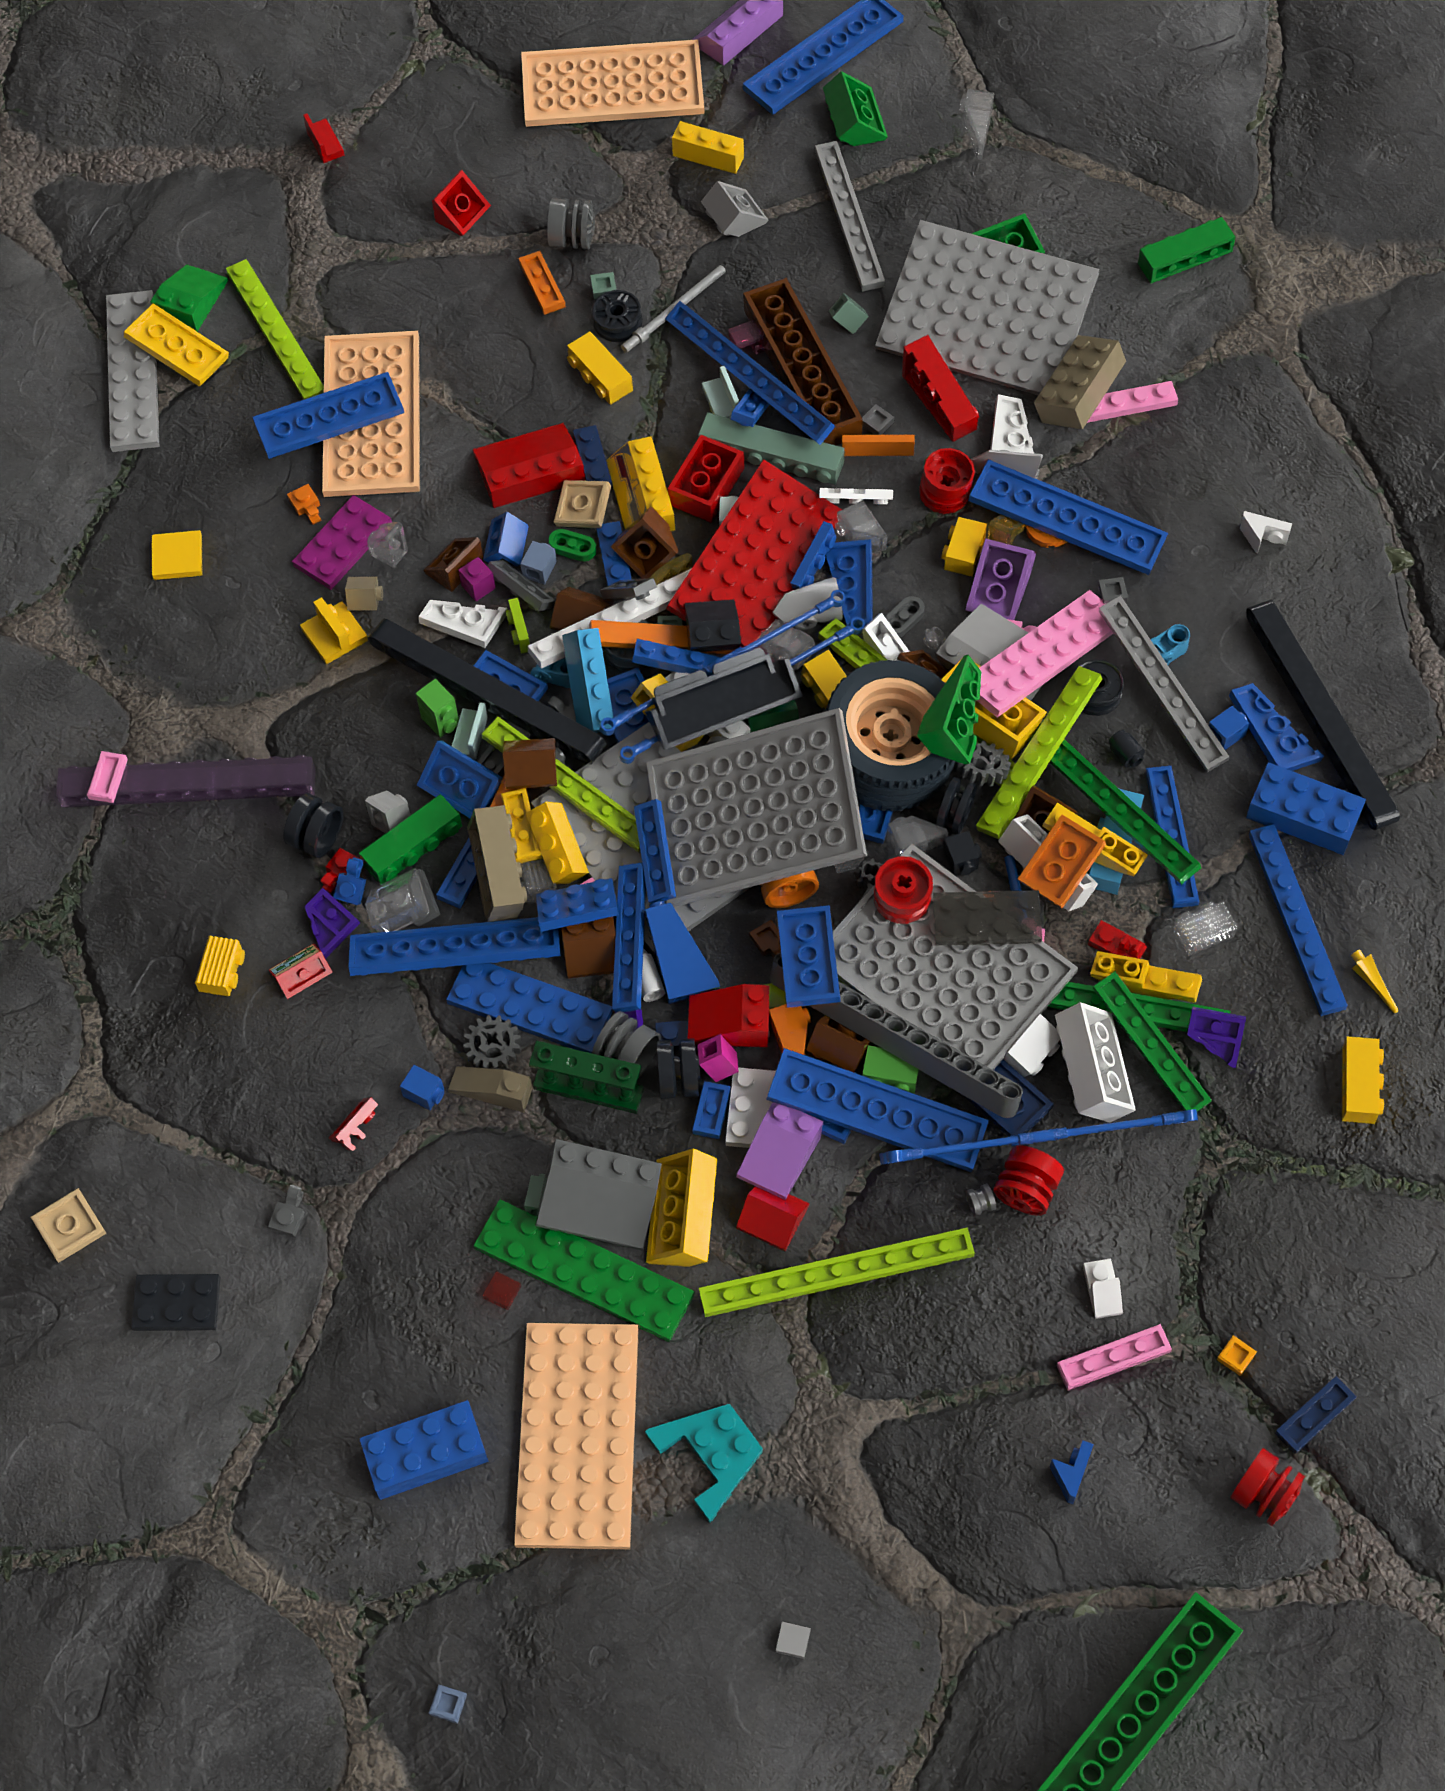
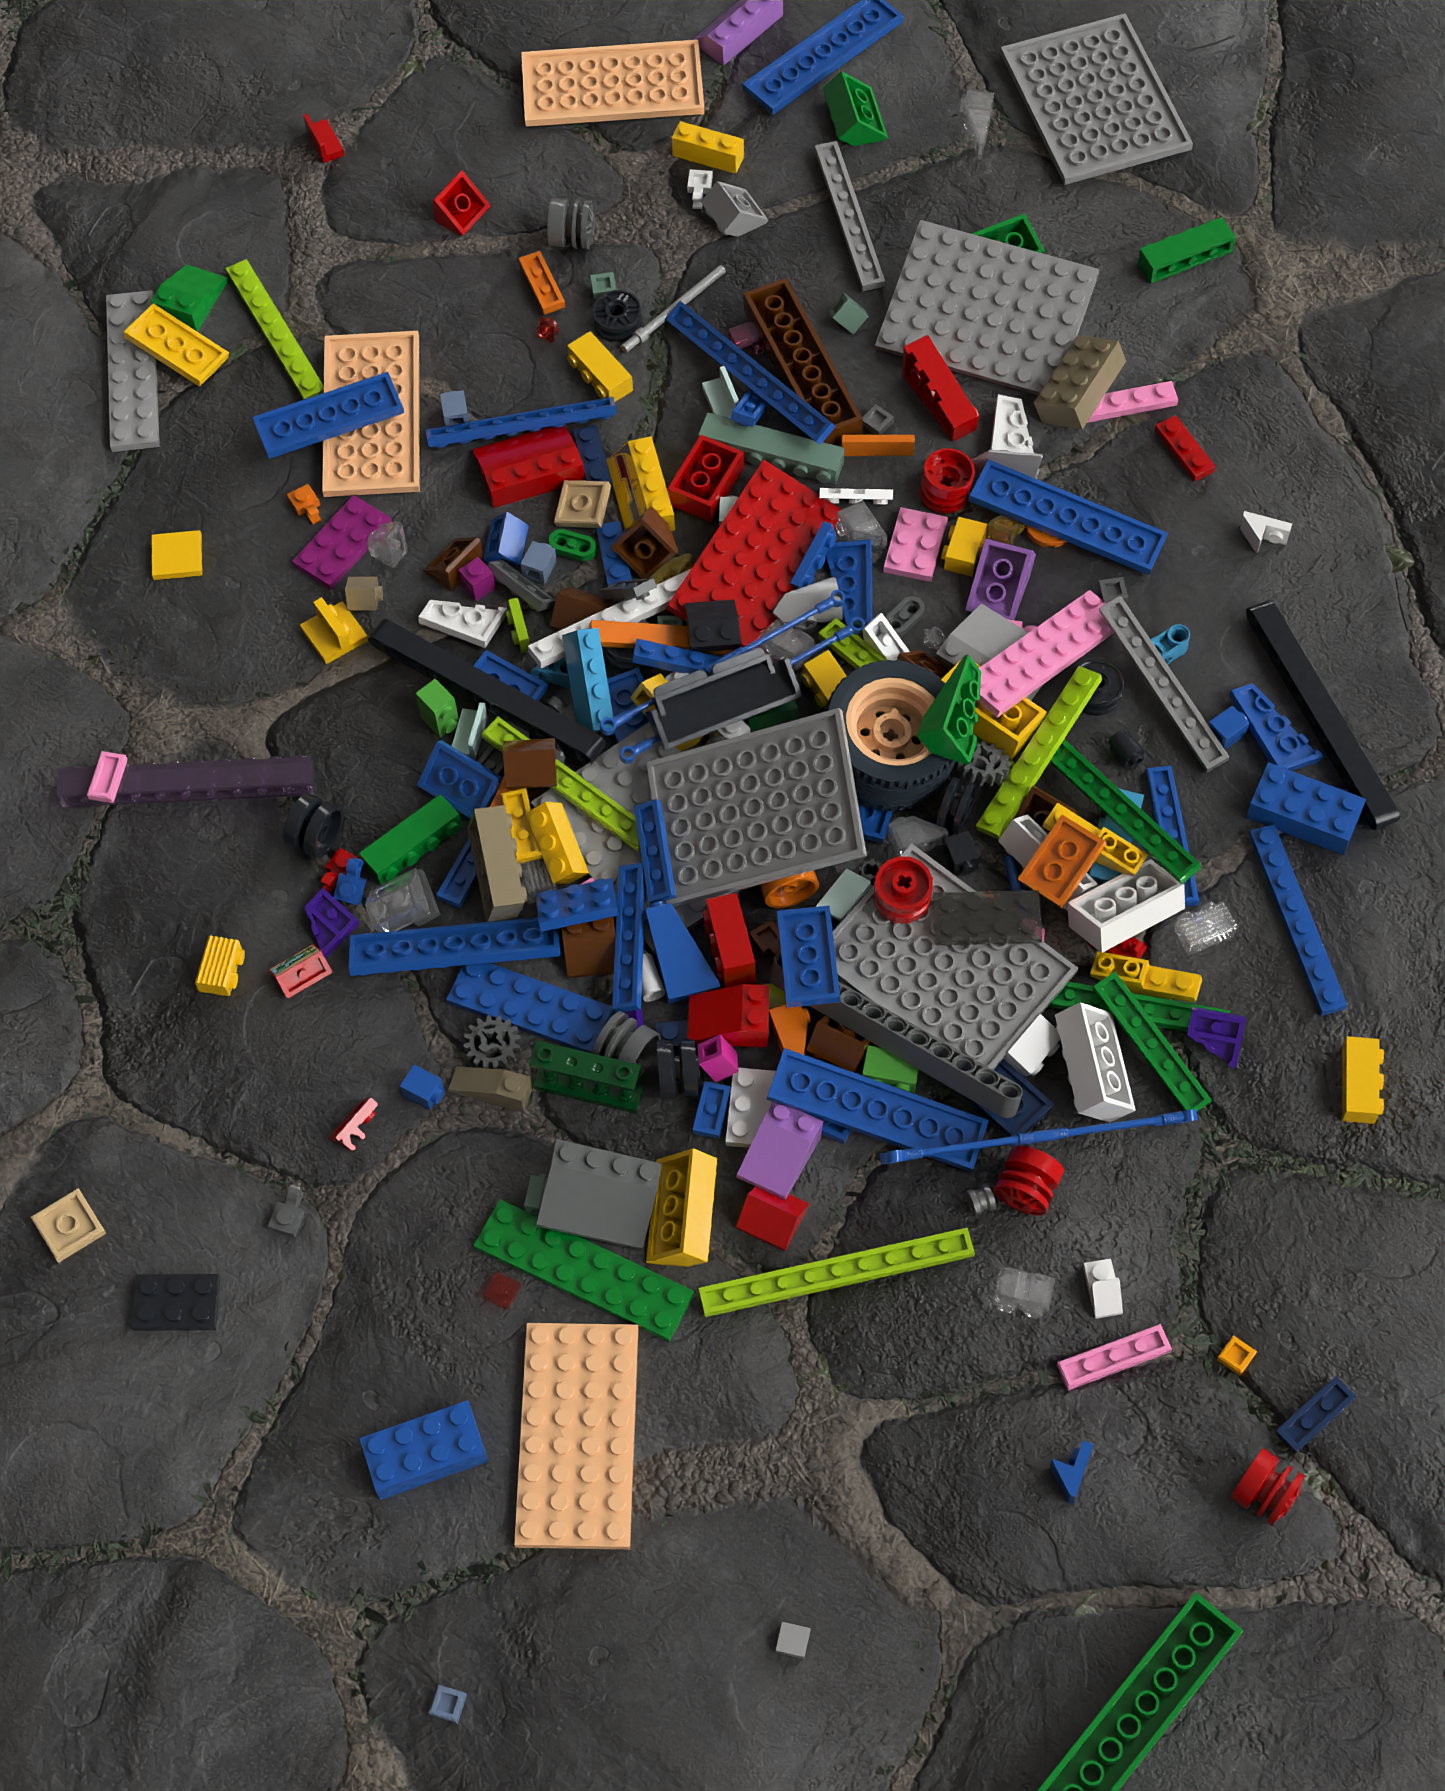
(387, 810): light grey slope -> none
(454, 407): none -> sand blue brick
(513, 423): none -> blue plate
(548, 329): none -> clear red plate
(699, 184): none -> white plate
(720, 1443): teal wing -> none
(729, 941): none -> red brick
(845, 894): none -> light aqua panel
(915, 544): none -> bright pink plate
(1023, 1292): none -> clear brick
(1095, 99): none -> light grey plate
(1126, 906): none -> white brick
(1184, 448): none -> red plate
(1368, 971): yellow piece -> none

